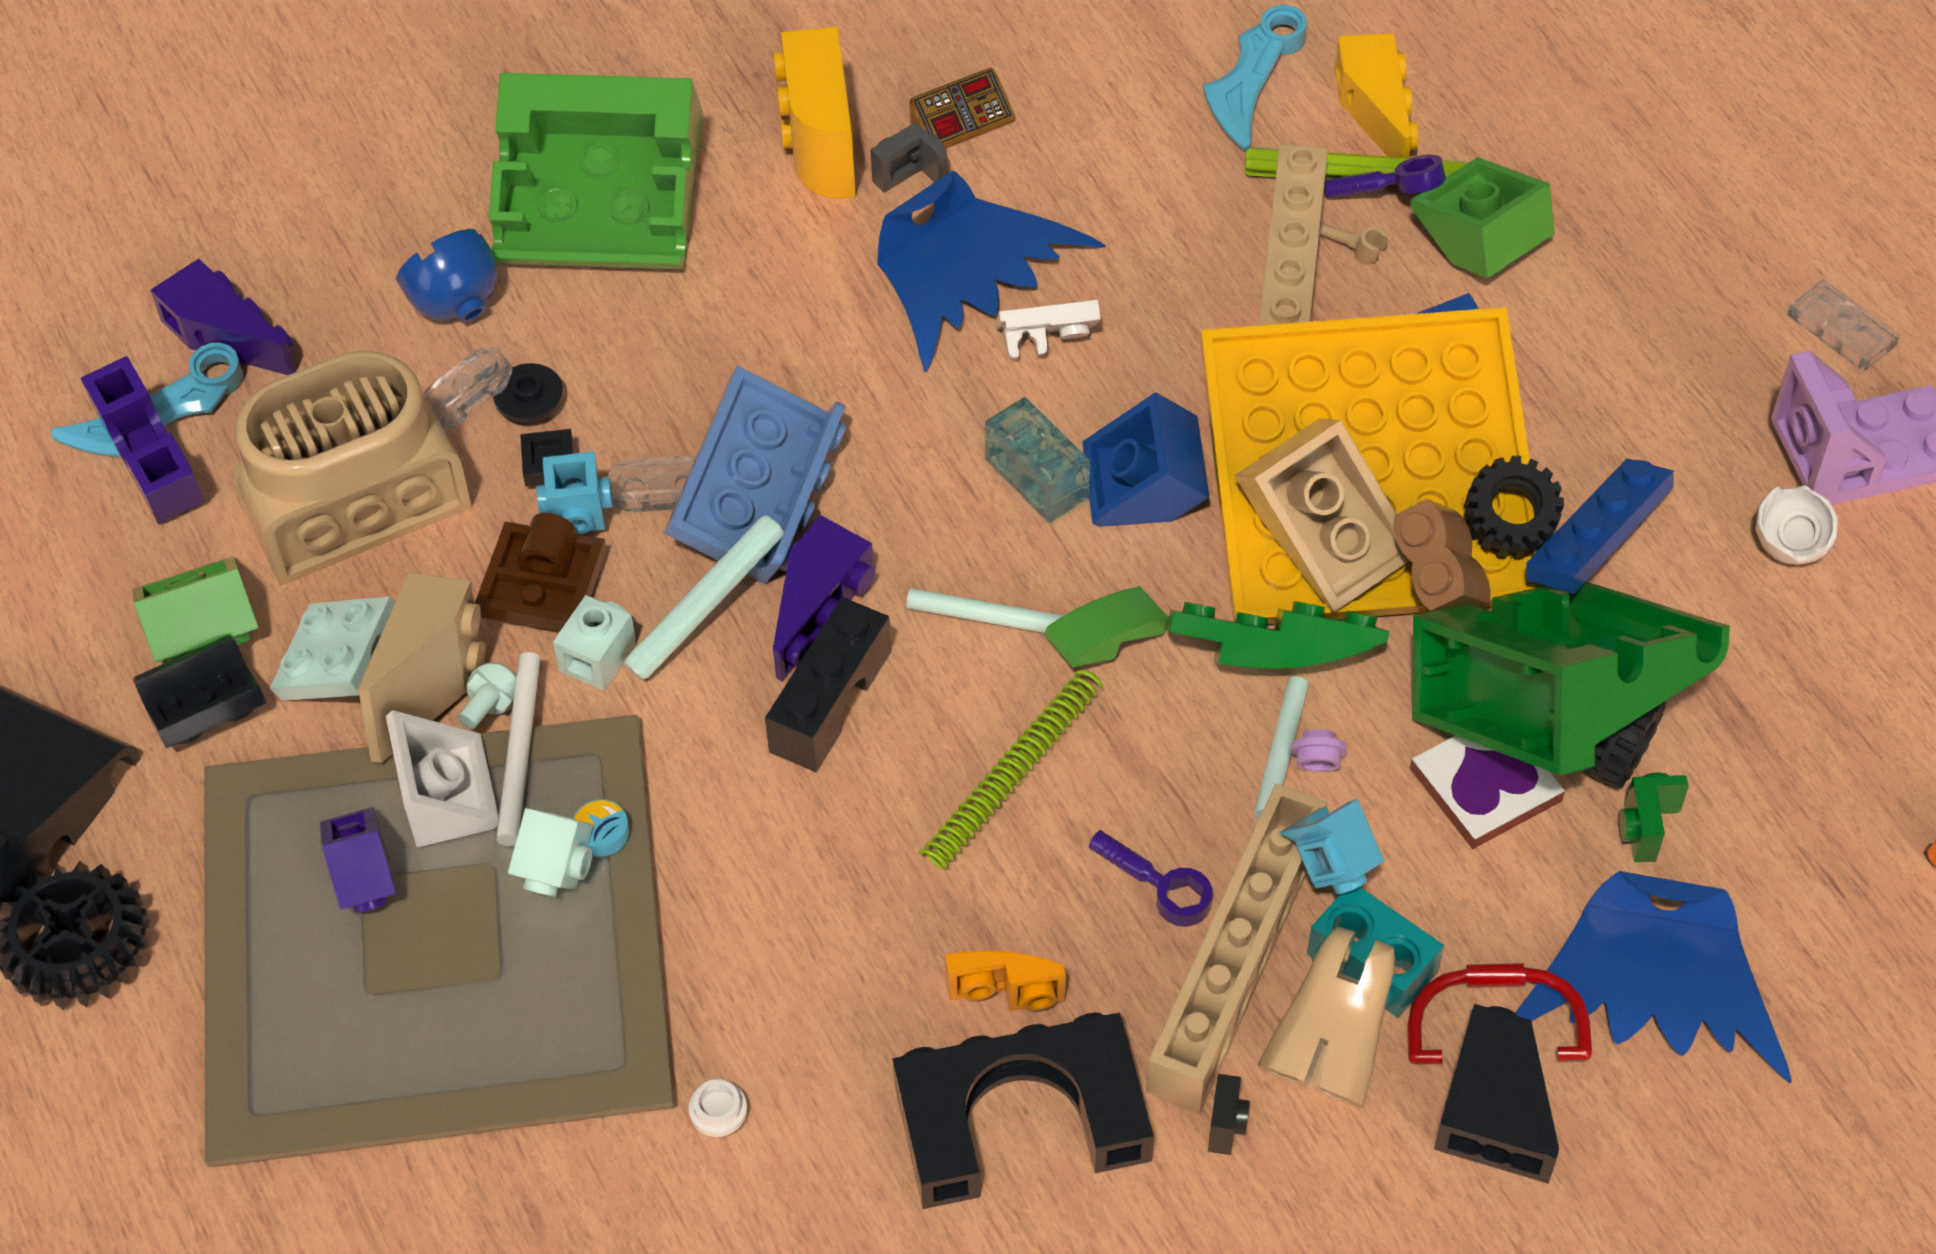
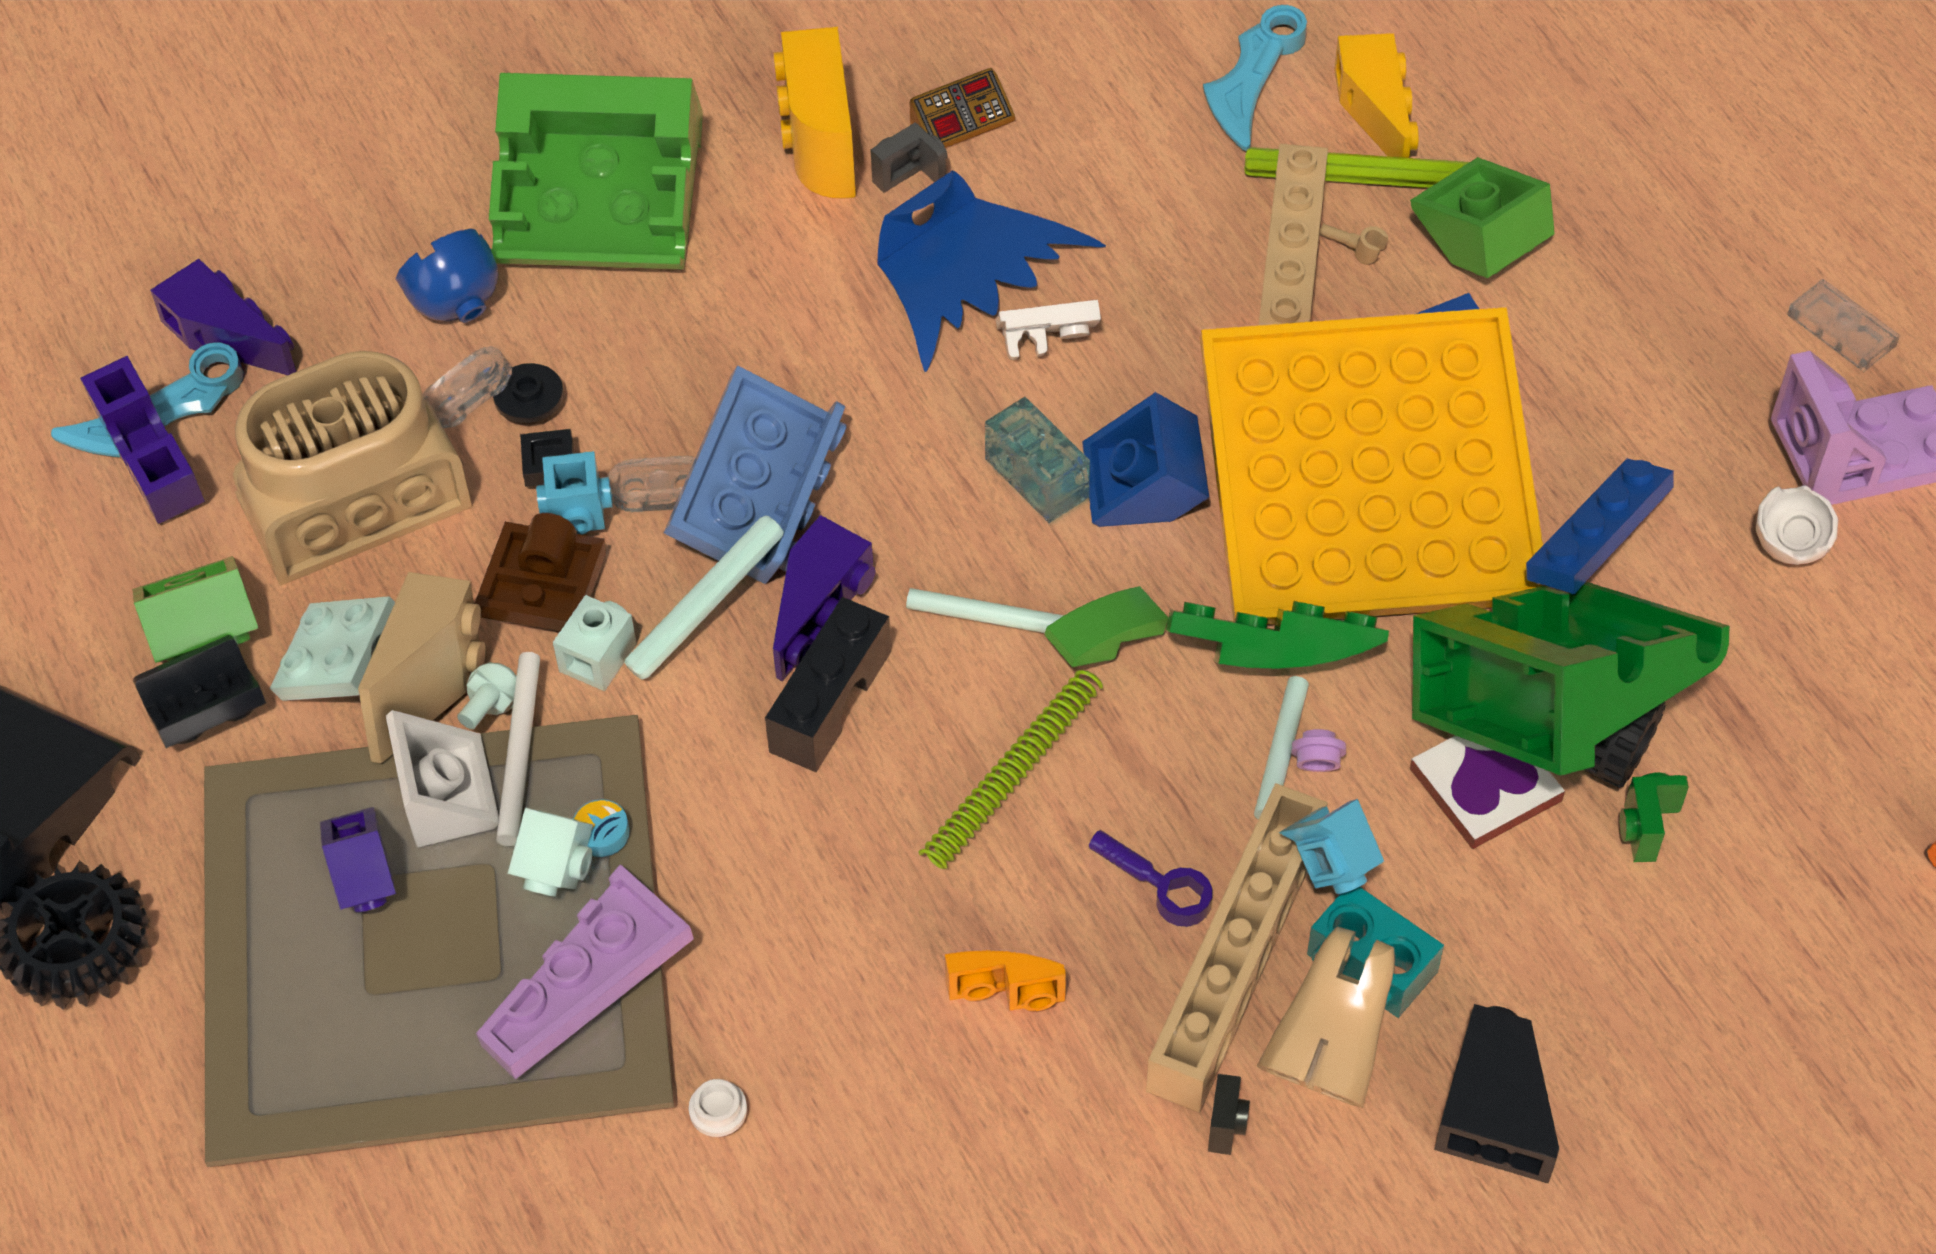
(600, 960): none -> lavender wing
(1079, 1058): black arch -> none
(1325, 511): tan slope -> none
(1412, 176): dark purple piece -> none
(1441, 556): medium nougat brick -> none
(1498, 975): red piece -> none
(1526, 481): black tyre -> none
(1662, 964): blue piece -> none

